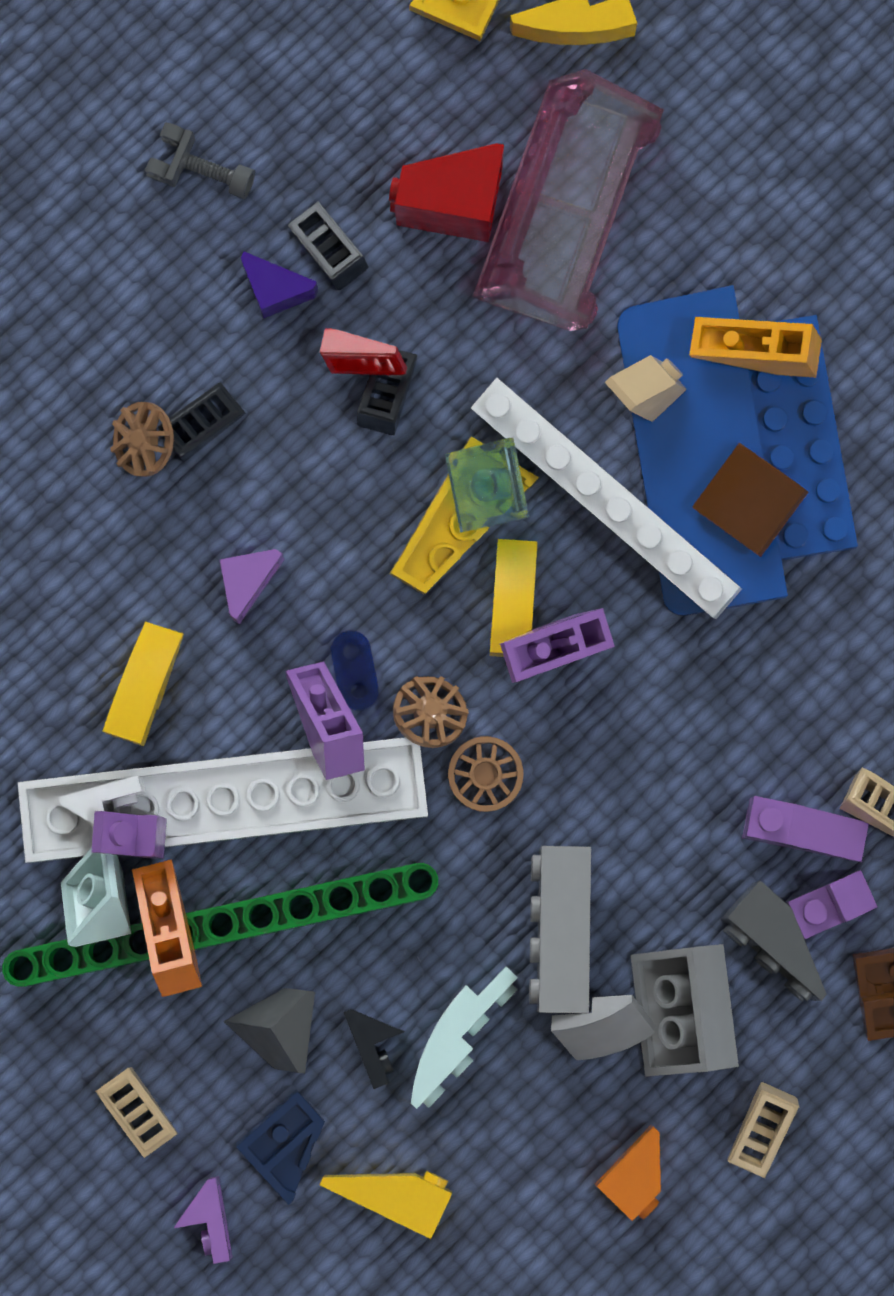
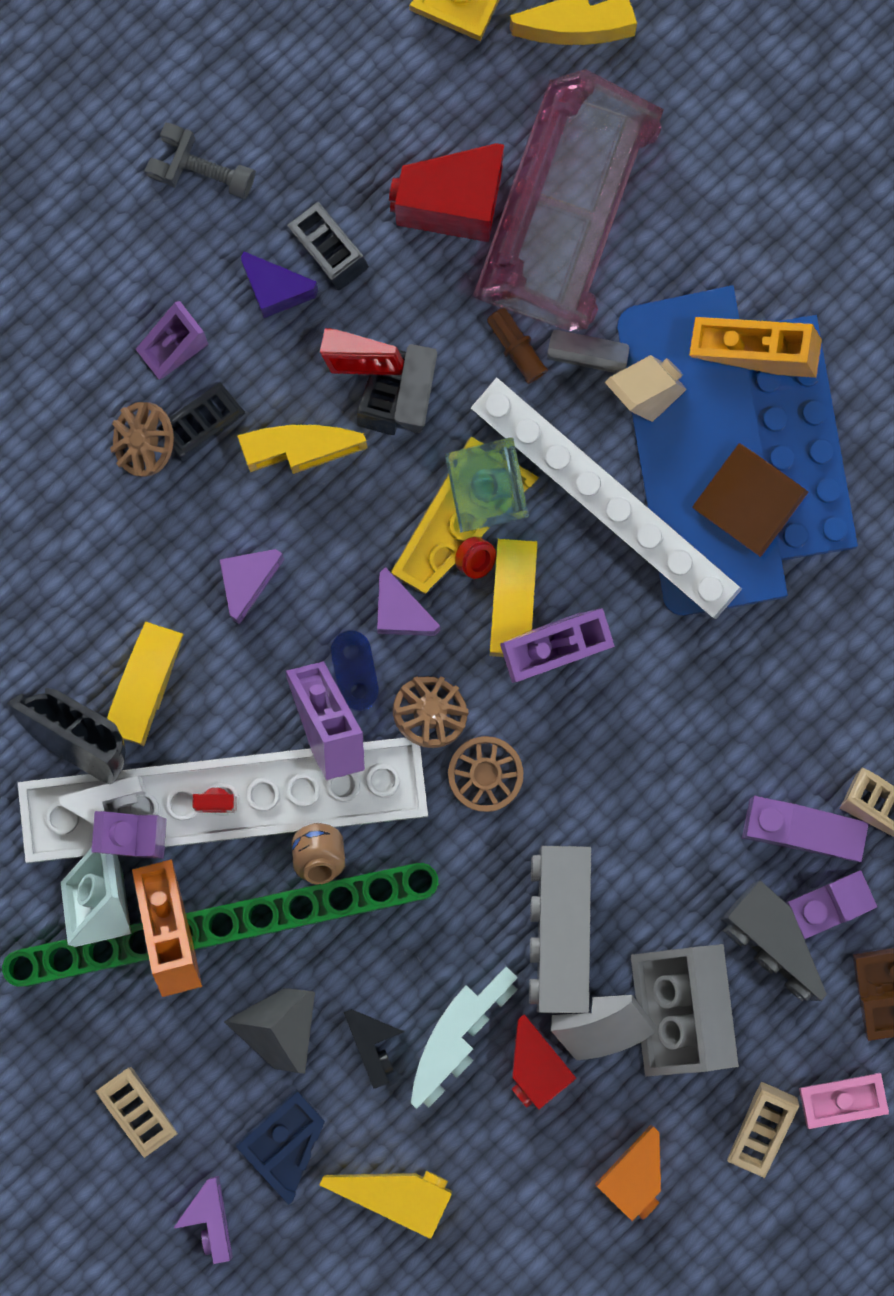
(72, 732): none -> black brick
(172, 341): none -> medium lavender slope
(215, 801): none -> red tile
(300, 445): none -> yellow slope
(318, 853): none -> medium nougat head
(400, 611): none -> medium lavender slope
(415, 387): none -> flat silver slope
(475, 557): none -> red tile
(516, 345): none -> reddish brown axle
(537, 1067): none -> red slope
(588, 351): none -> flat silver slope
(844, 1100): none -> bright pink plate

